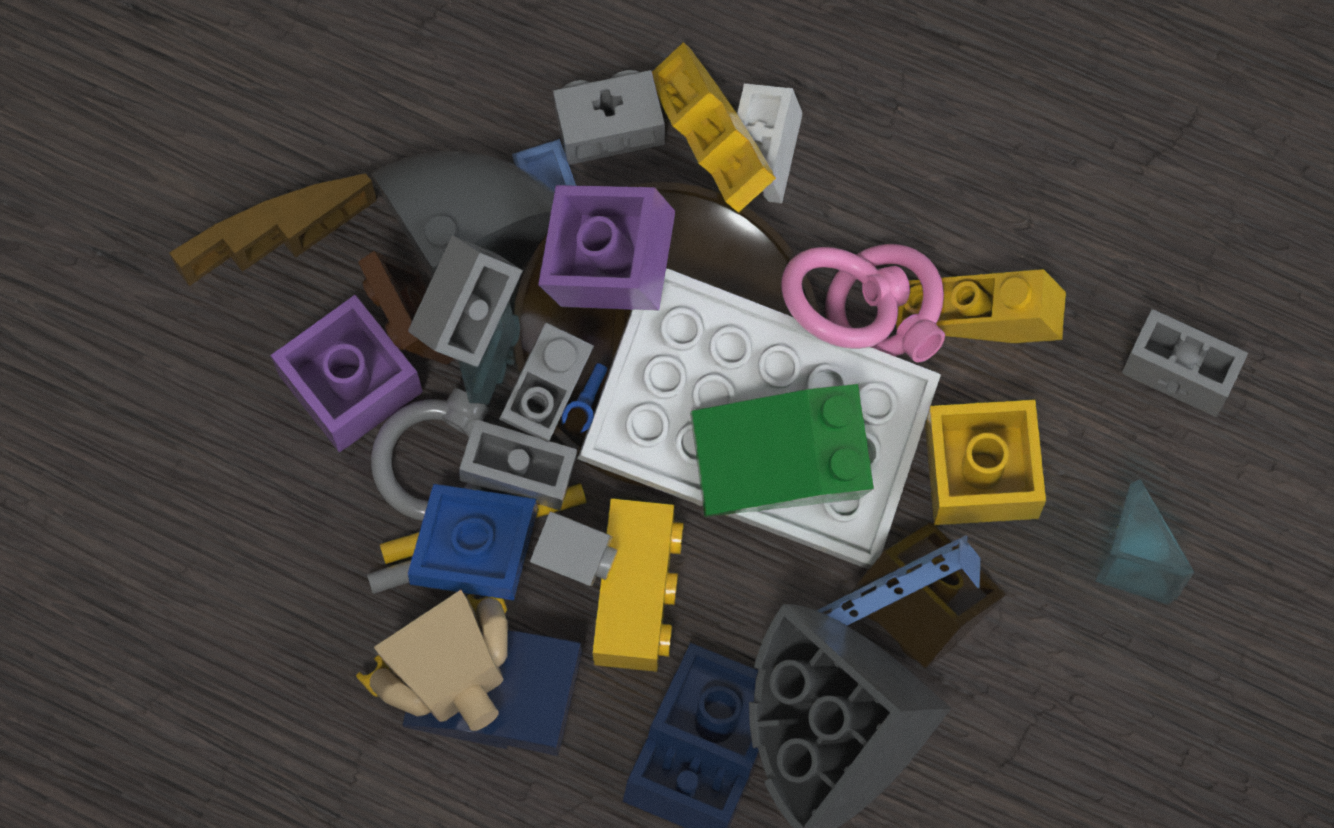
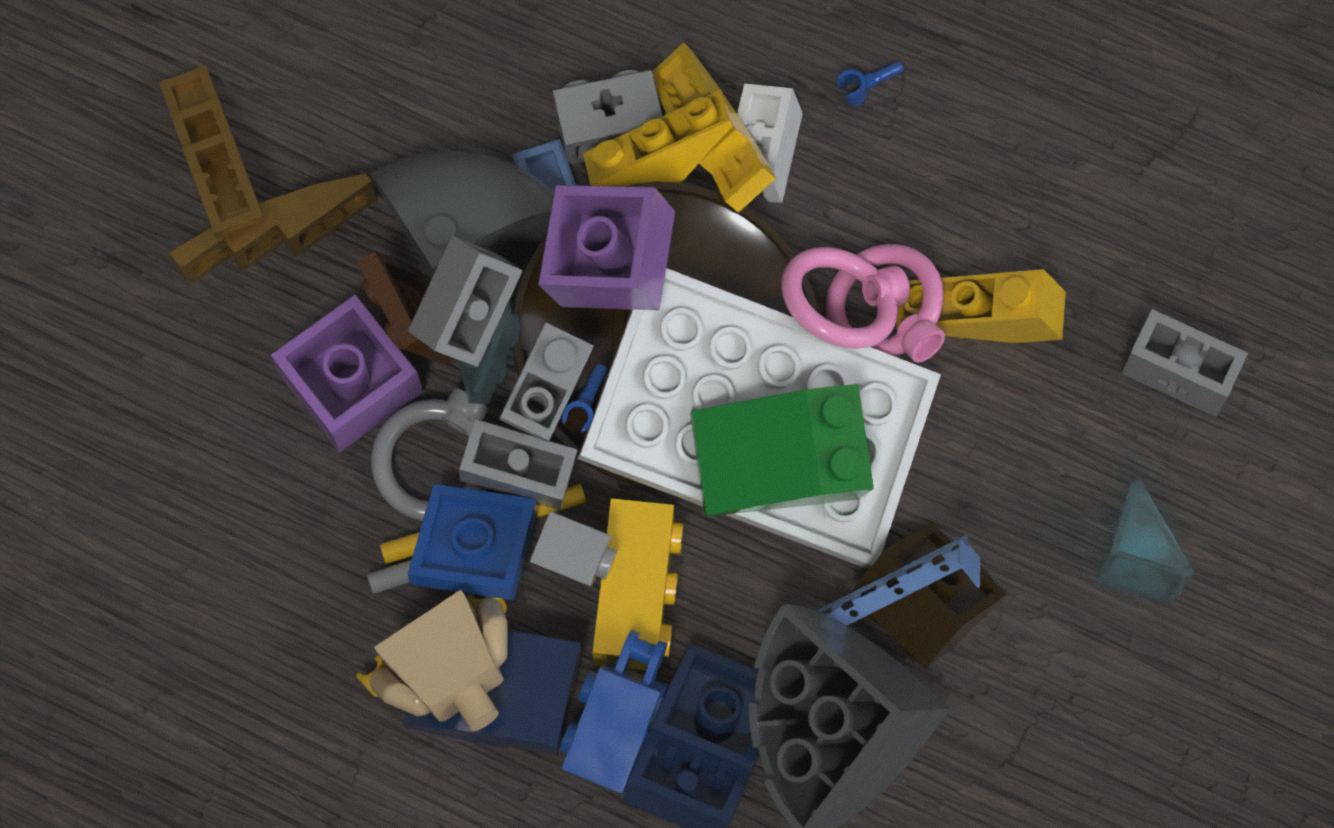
(211, 151): none -> pearl gold slope
(615, 716): none -> blue brick
(662, 147): none -> yellow slope
(866, 81): none -> blue hand
(985, 462): yellow brick -> none

